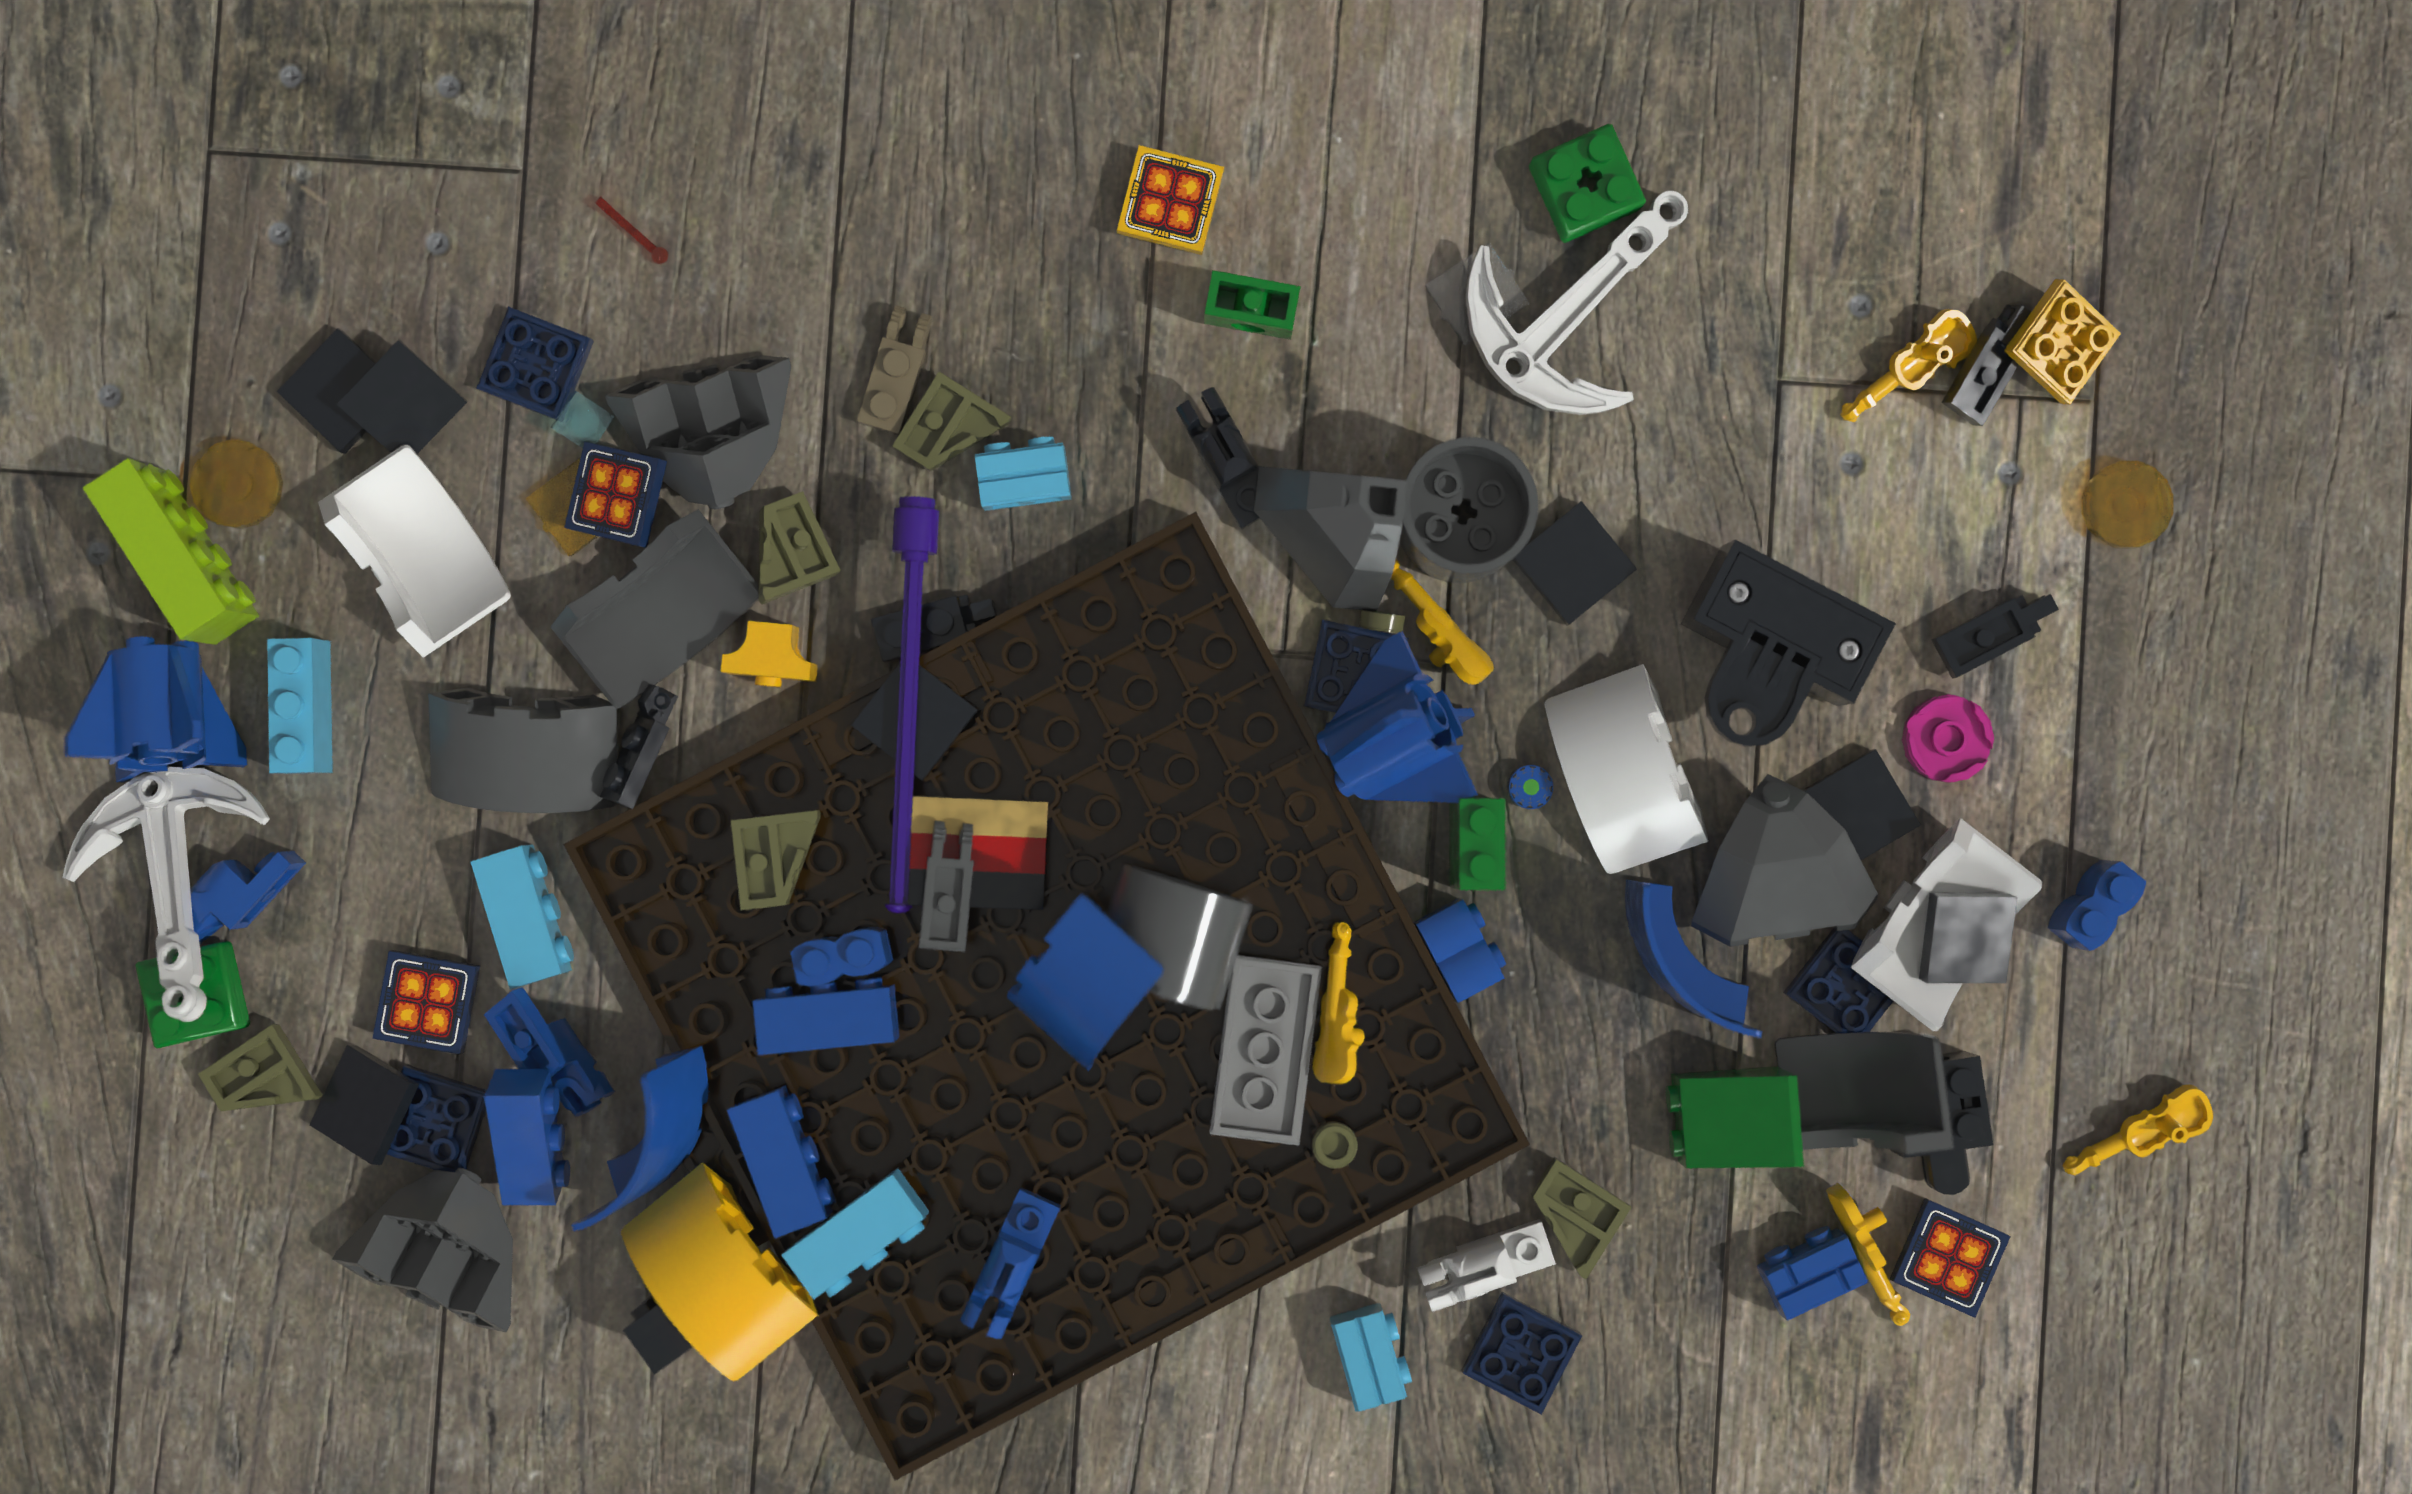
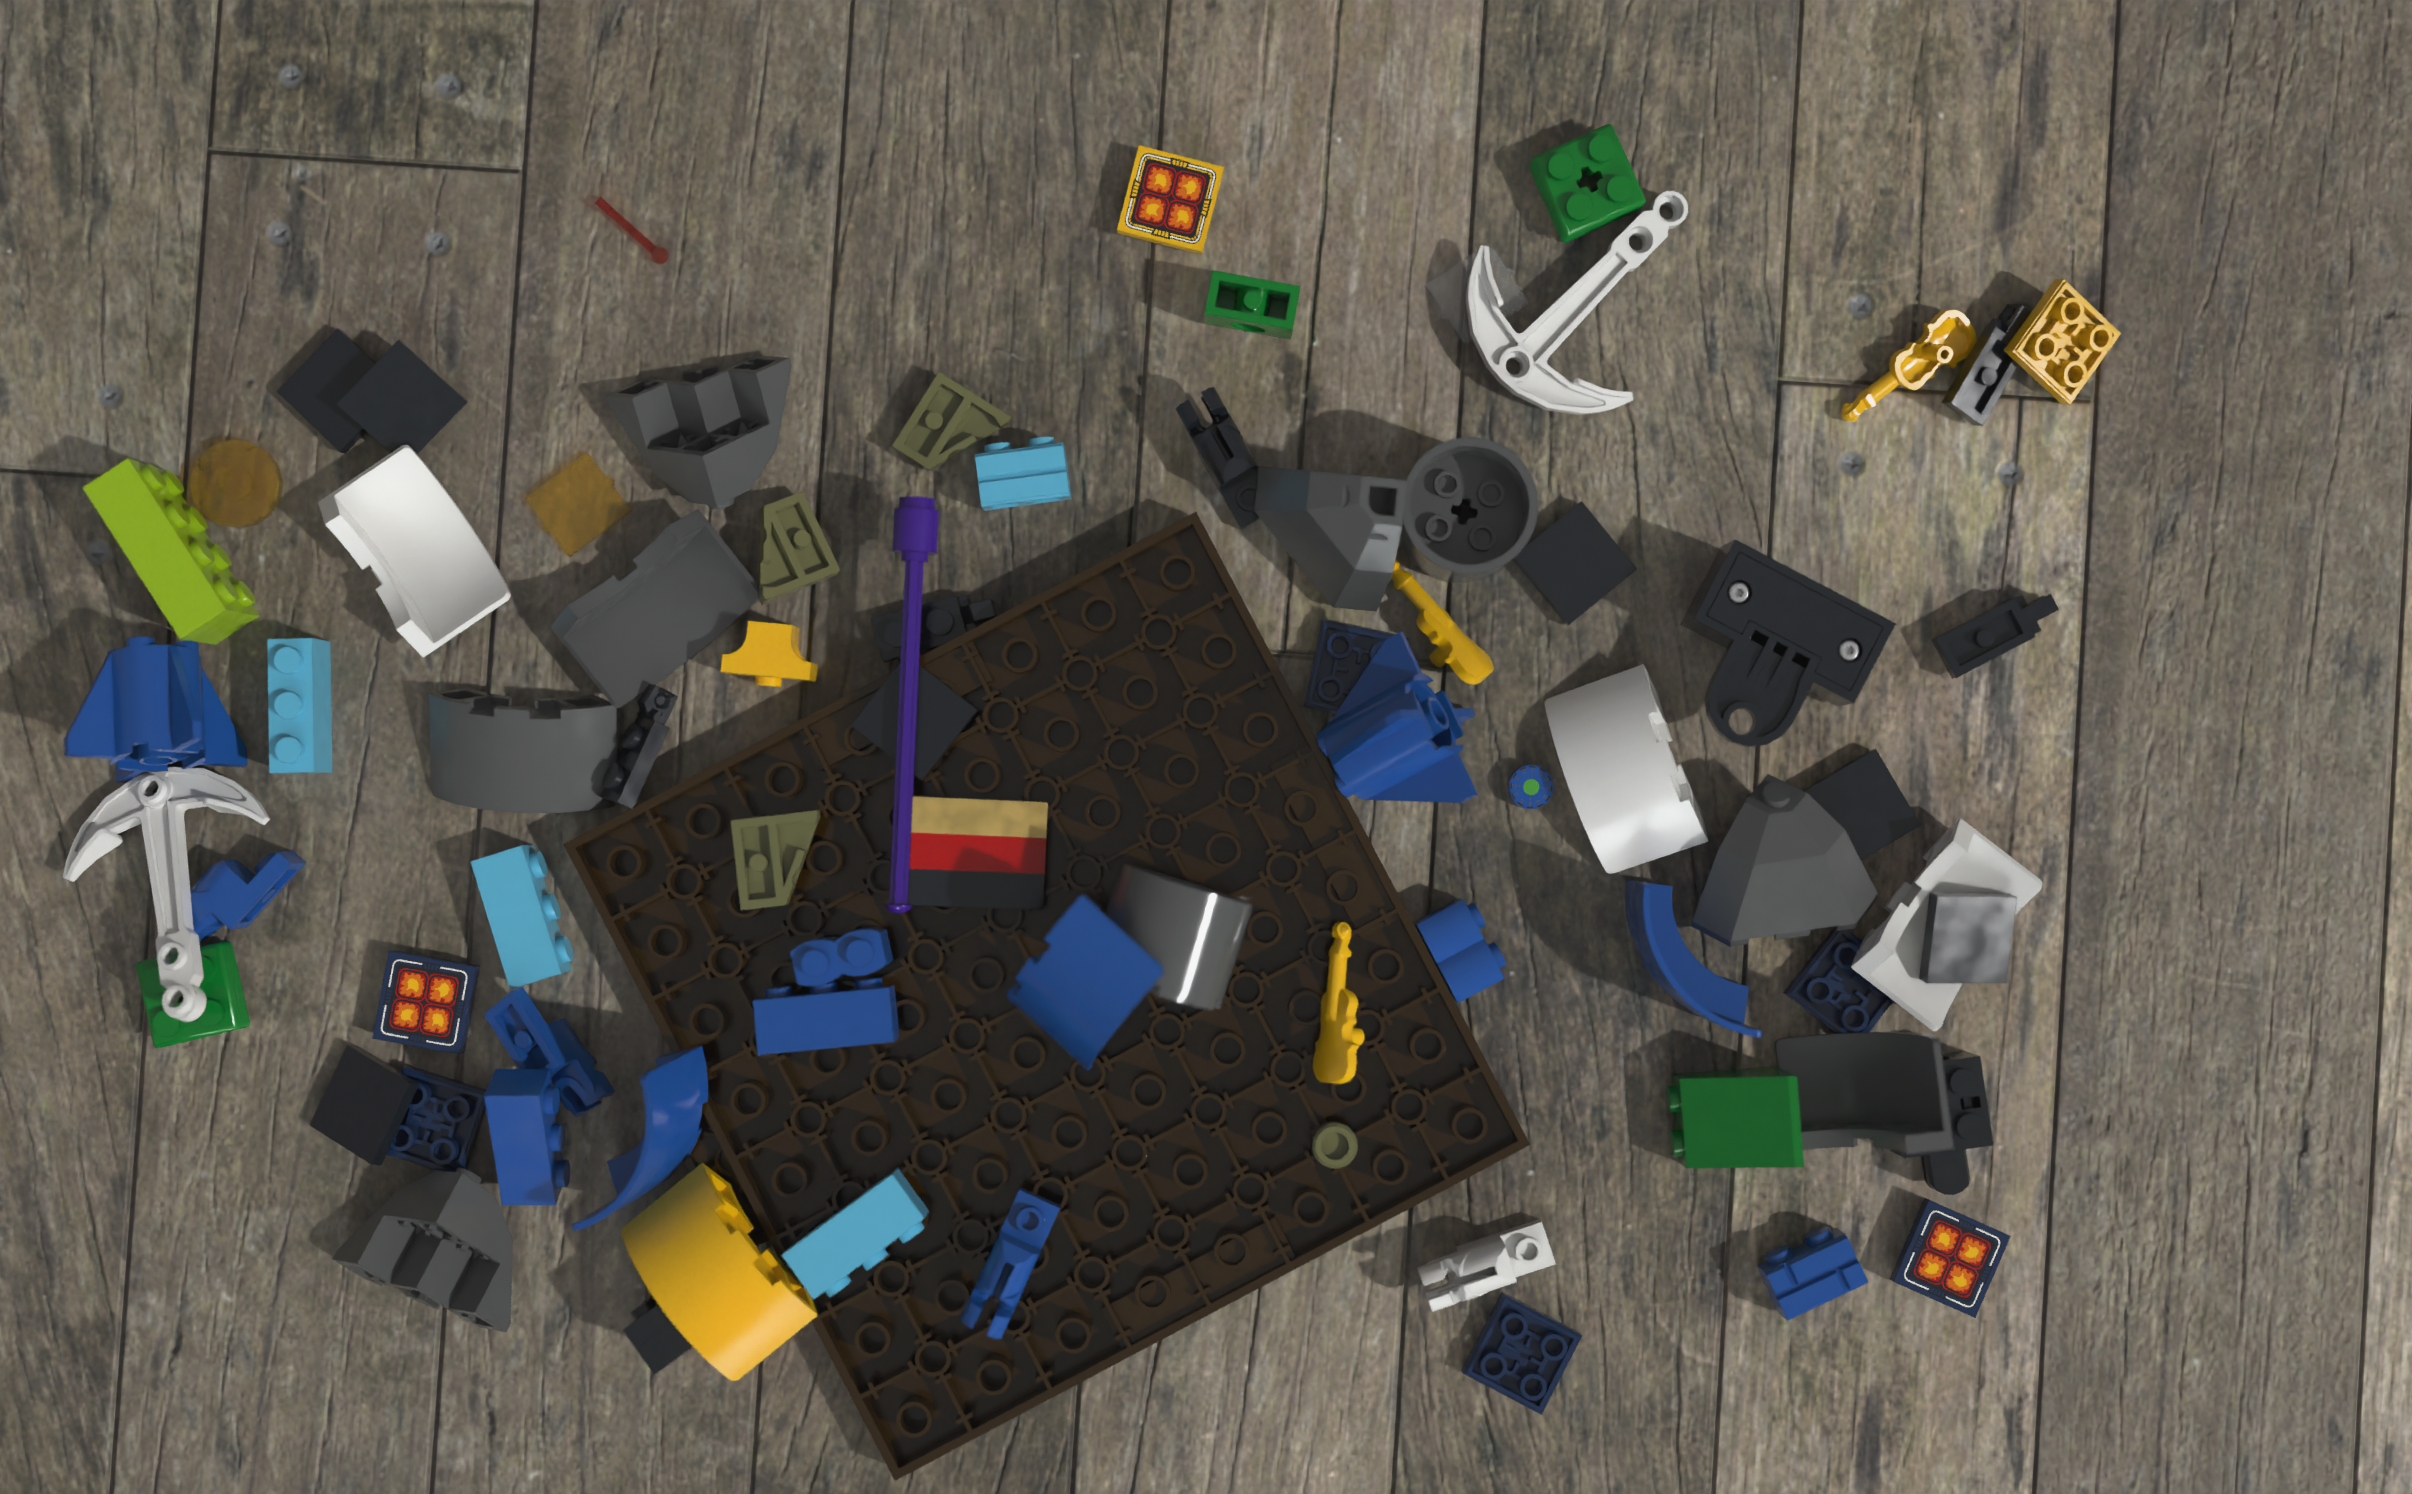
(260, 1074): olive wing -> none
(534, 363): dark blue tile -> none
(582, 420): clear light blue plate -> none
(615, 494): tile -> none
(781, 1161): blue brick -> none
(894, 375): dark tan hinge -> none
(947, 893): dark grey hinge -> none
(1265, 1050): light grey tile -> none
(1369, 1357): medium azure brick -> none
(1382, 621): olive tile -> none
(1477, 844): green brick -> none
(1579, 1213): olive wing -> none
(1866, 1249): yellow piece -> none
(1947, 738): dark pink tile -> none
(2100, 897): blue brick -> none
(2127, 504): clear yellow tile -> none
(2177, 1118): yellow piece -> none

